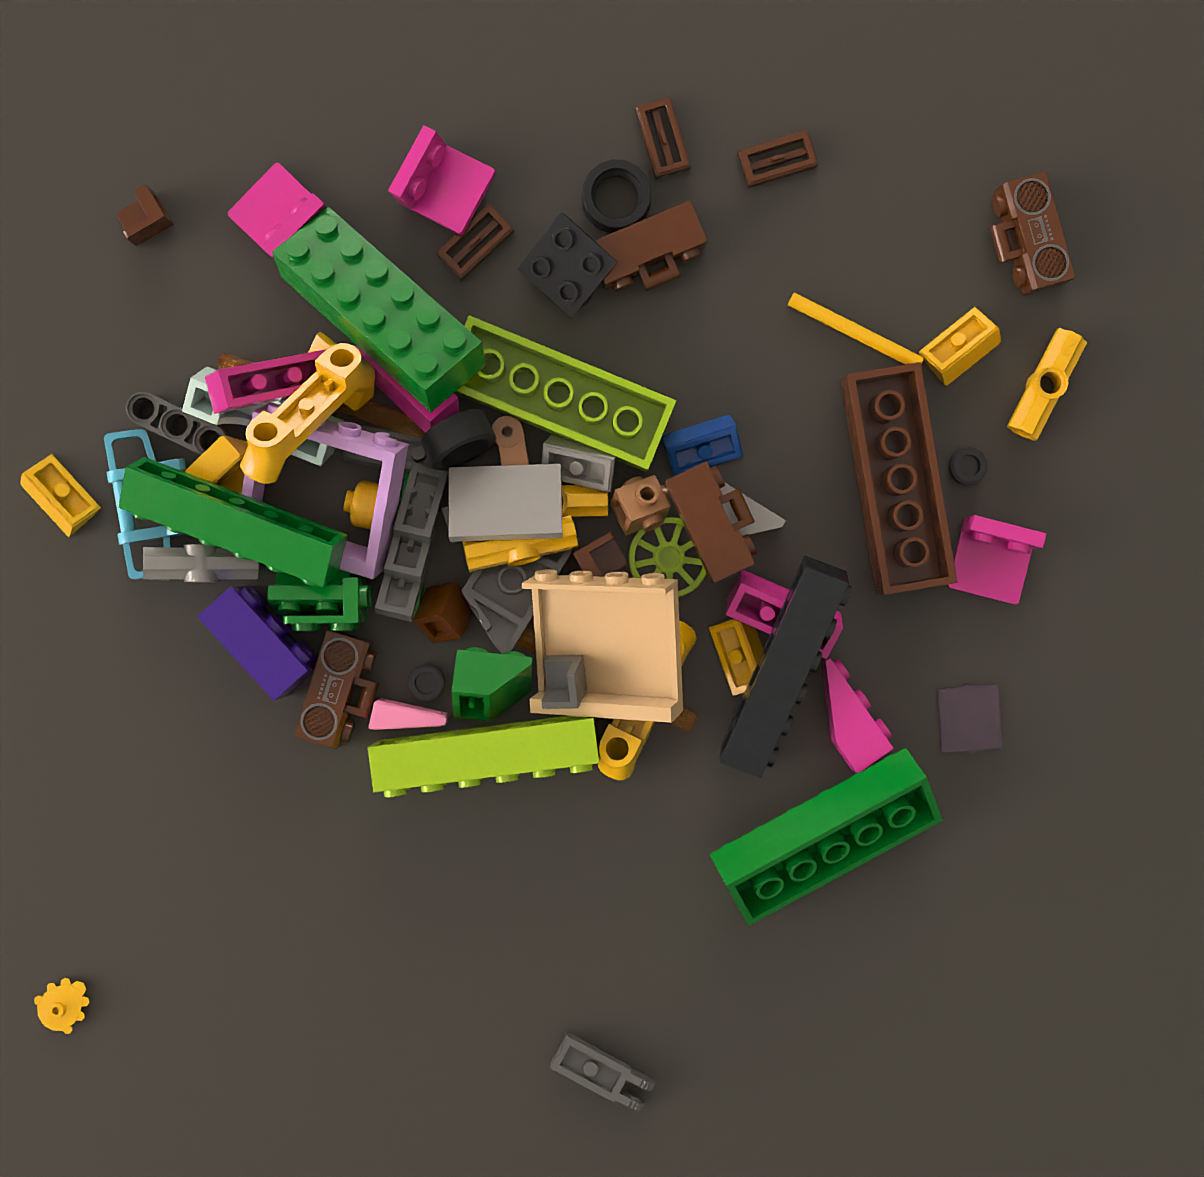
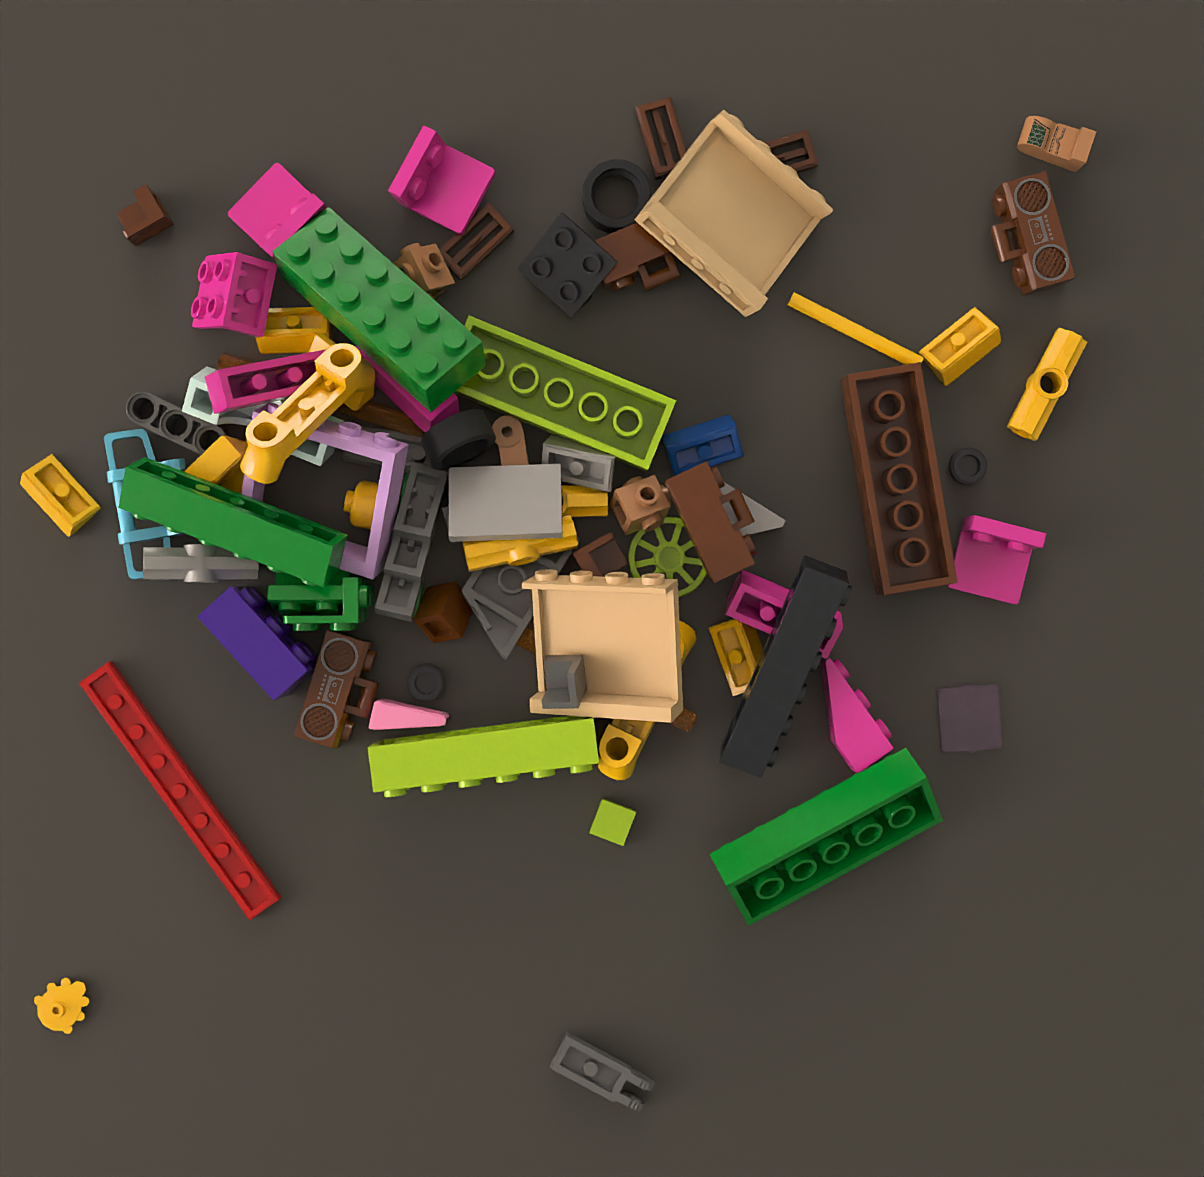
(180, 790): none -> red tile
(234, 293): none -> dark pink bracket
(292, 330): none -> yellow slope
(425, 268): none -> medium nougat brick
(488, 683): green slope -> none
(612, 821): none -> lime tile
(733, 213): none -> tan panel
(1056, 142): none -> medium nougat leg

